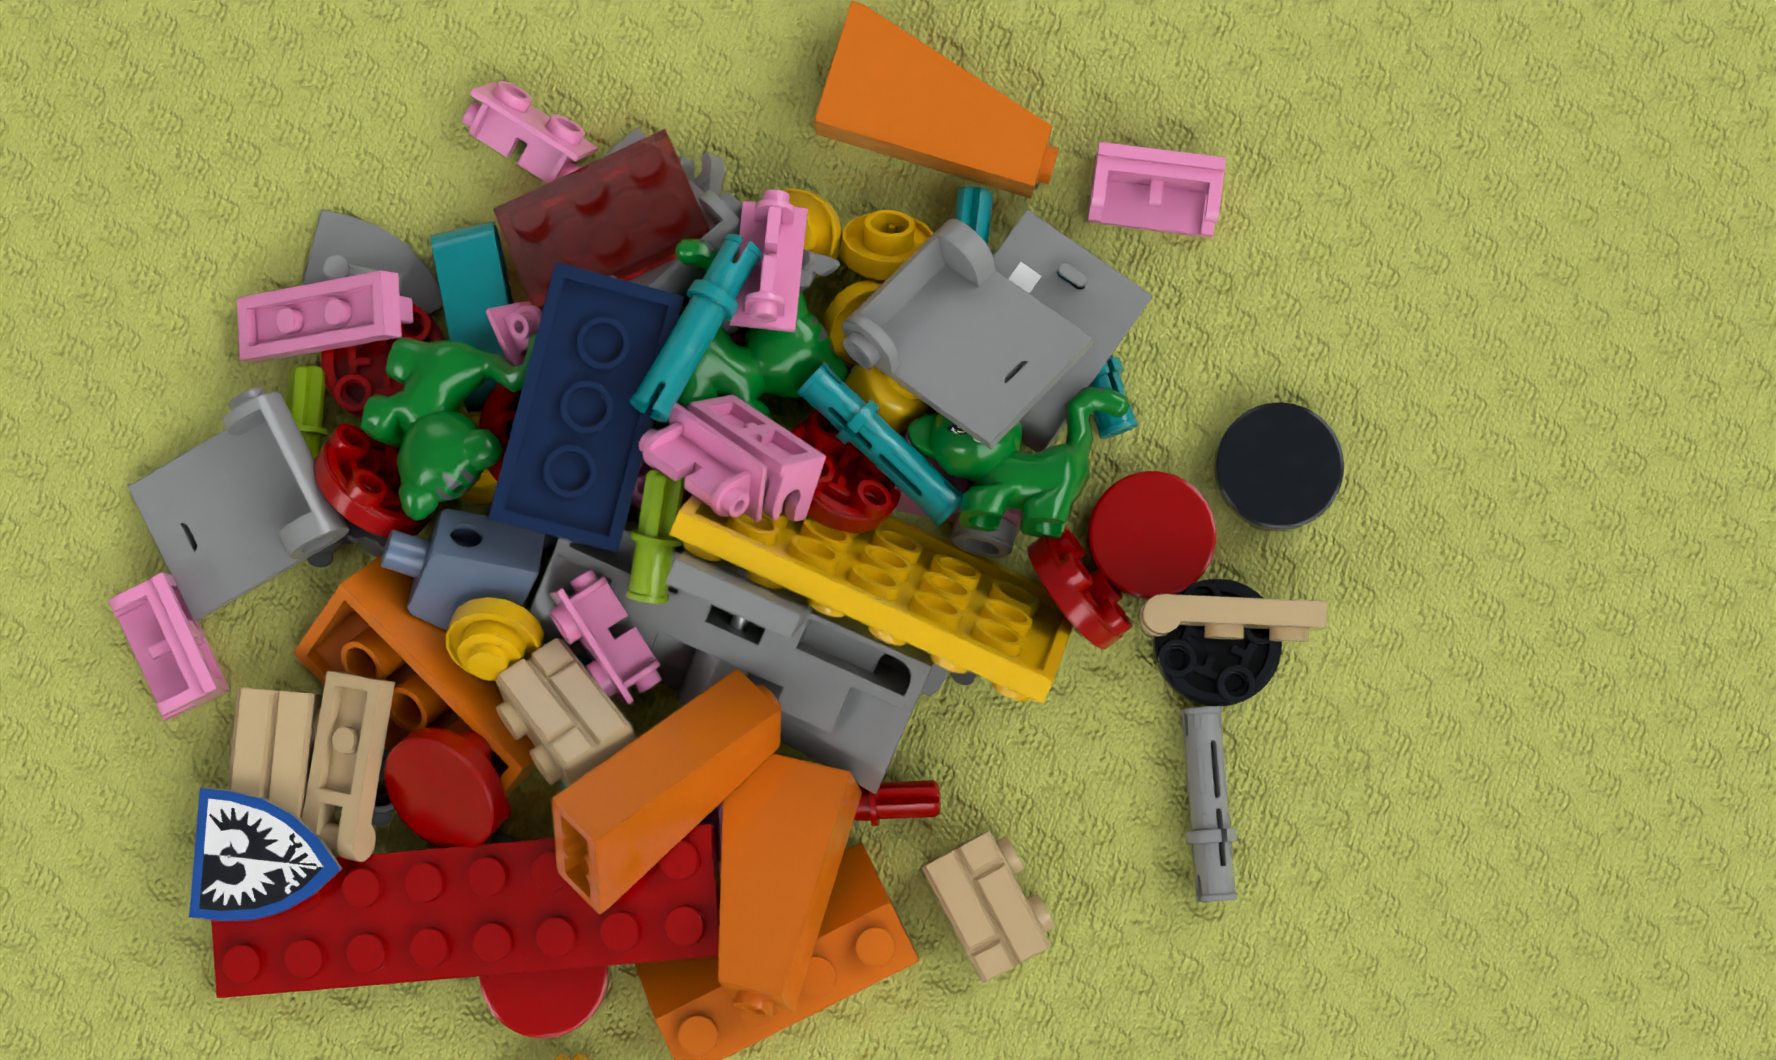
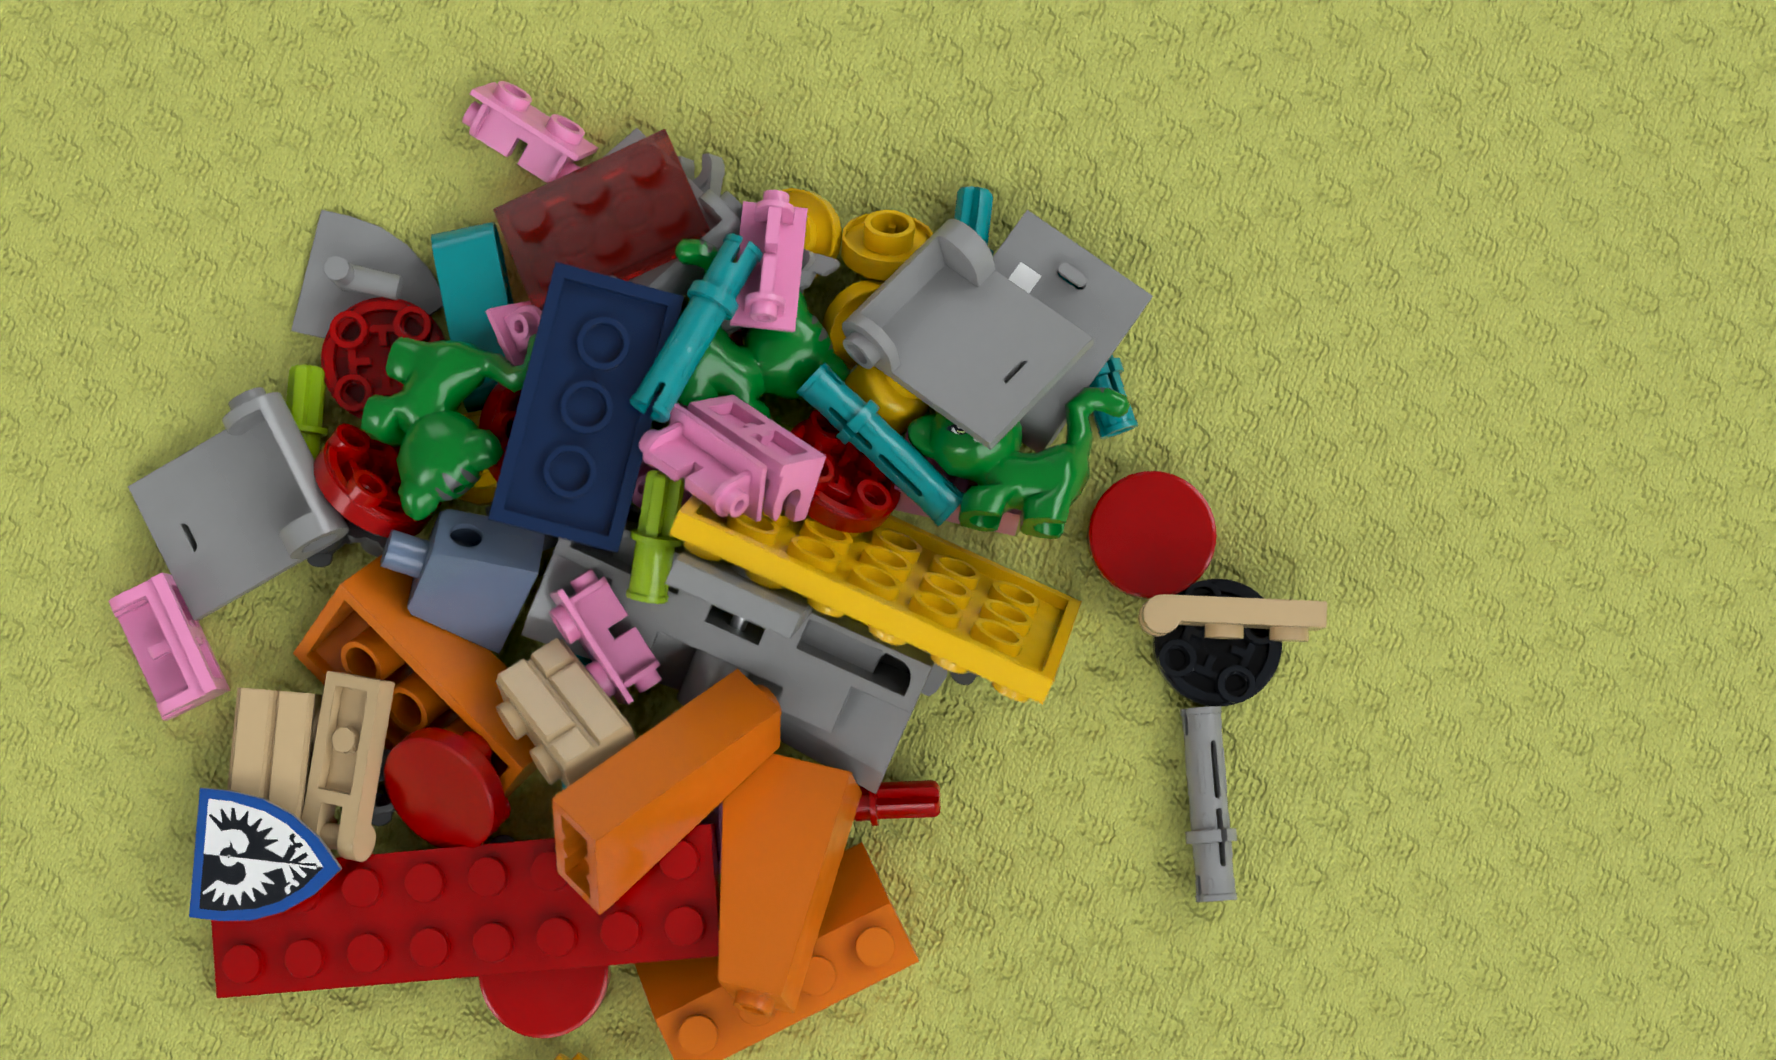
(321, 316): bright pink hinge -> none
(492, 636): yellow plate -> none
(926, 110): orange slope -> none
(985, 544): light grey tile -> none
(988, 905): tan brick -> none
(1078, 593): red tile -> none
(1156, 189): bright pink hinge -> none
(1279, 466): black tile -> none

